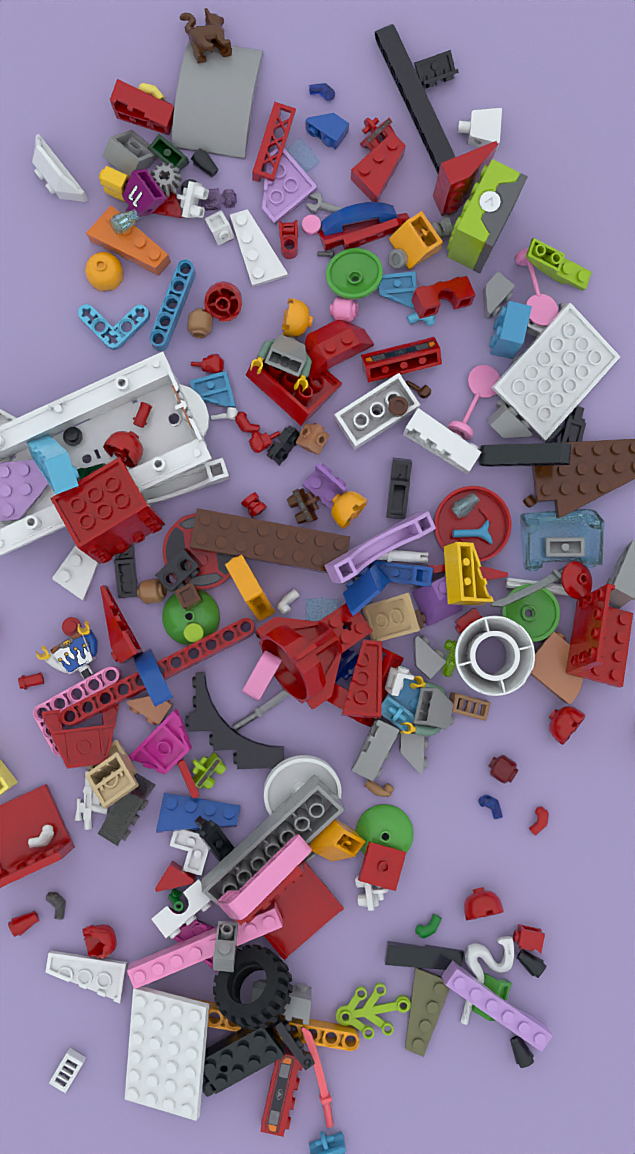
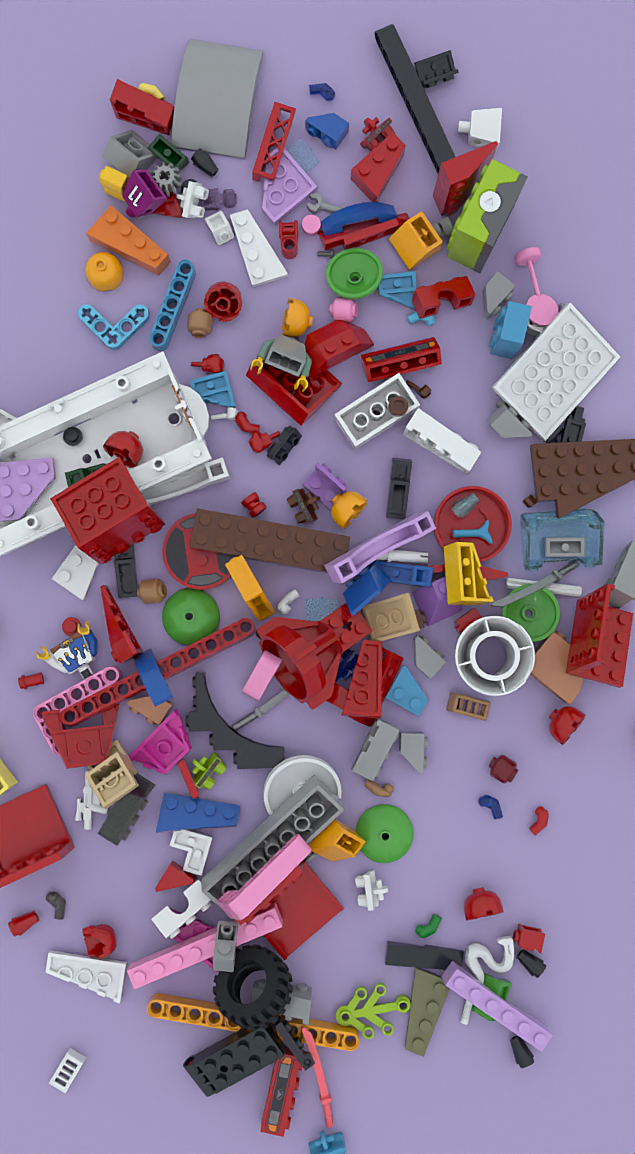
(44, 838): white arm -> none
(53, 463): medium azure wedge -> none
(55, 174): white wedge -> none
(123, 221): clear light blue cone -> none
(142, 415): red pin -> none
(166, 1052): white plate -> none
(175, 899): green arm -> none
(176, 566): black brick -> none
(189, 596): reddish brown brick -> none
(193, 632): lime tile -> none
(207, 36): reddish brown animal -> none
(214, 838): black hinge -> none
(312, 438): nougat brick -> none
(382, 866): red plate -> none
(395, 679): white bracket -> none
(396, 713): medium azure hips -> none
(397, 258): light grey tile -> none
(432, 710): light grey torso -> none
(450, 660): clear neon green arm -> none
(480, 383): bright pink piece -> none
(525, 454): black beam -> none
(556, 266): lime slope -> none
(576, 580): red dish -> none

